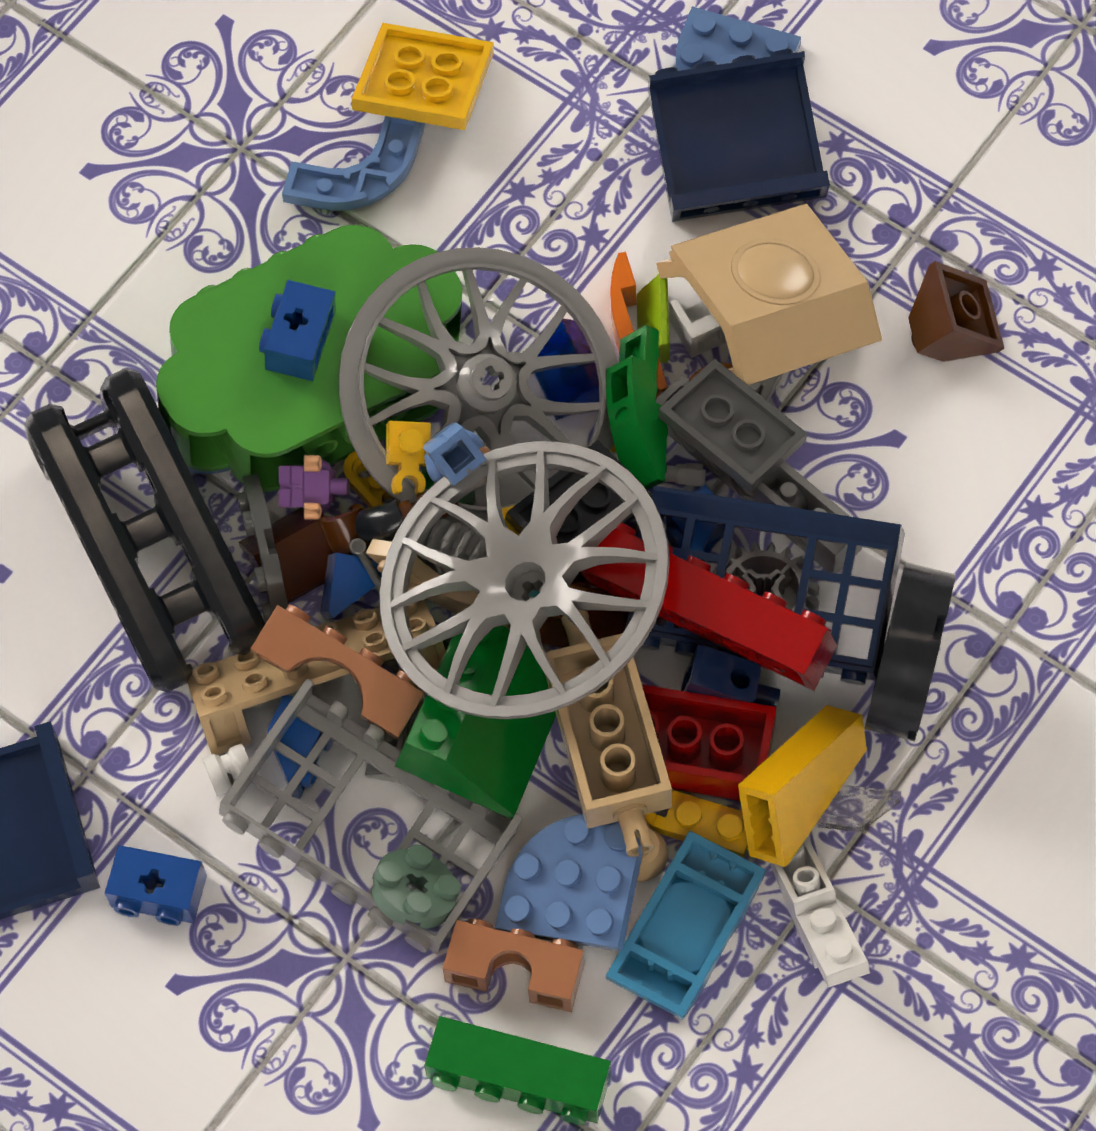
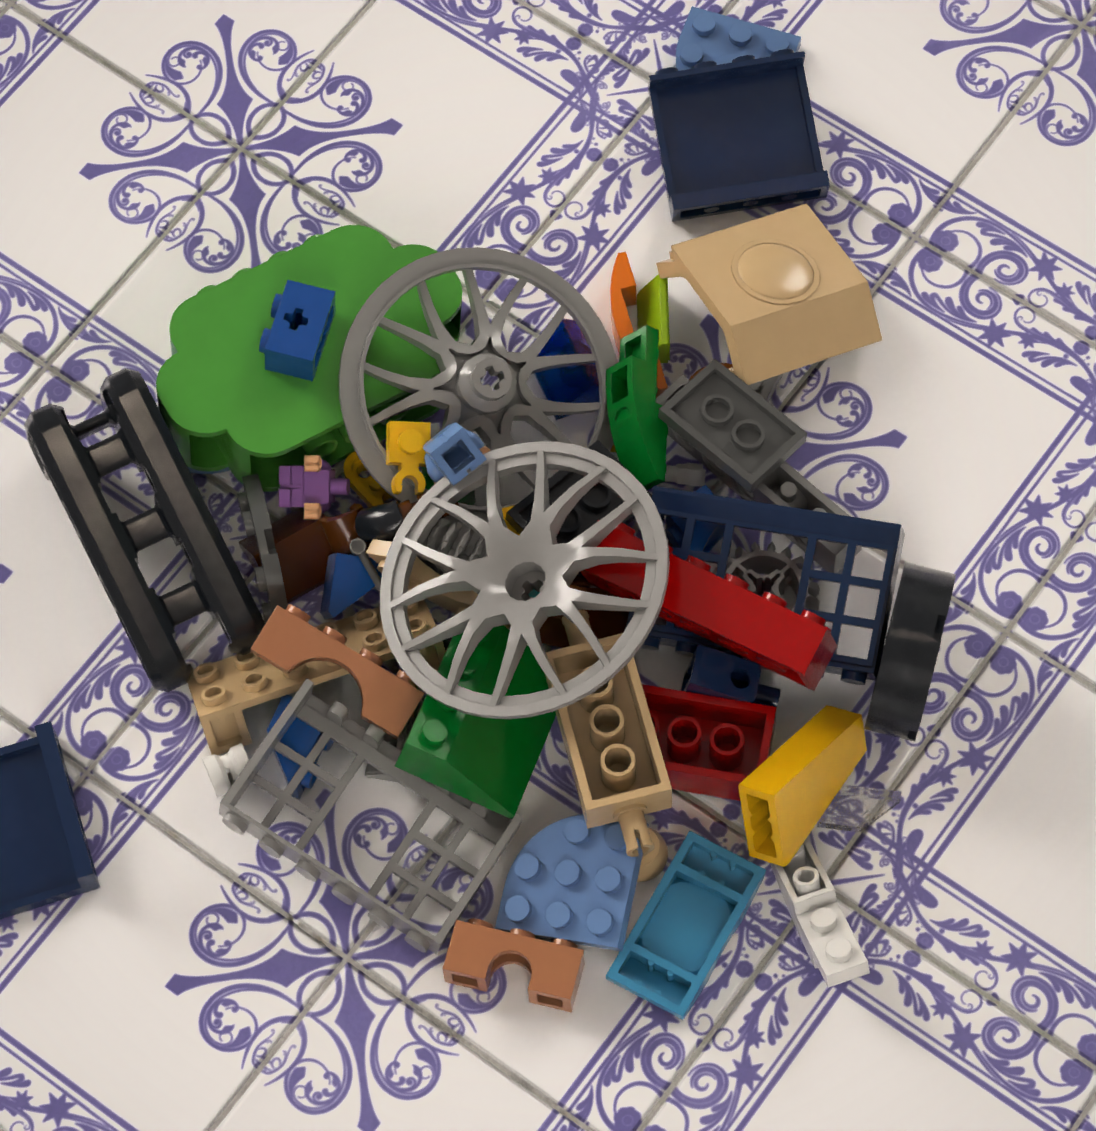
(140, 870): blue brick -> none
(362, 183): medium blue plate -> none
(423, 76): yellow plate -> none
(425, 871): sand green plate -> none
(518, 1071): green brick -> none
(696, 327): white panel -> none
(708, 819): yellow plate -> none
(953, 316): reddish brown slope -> none

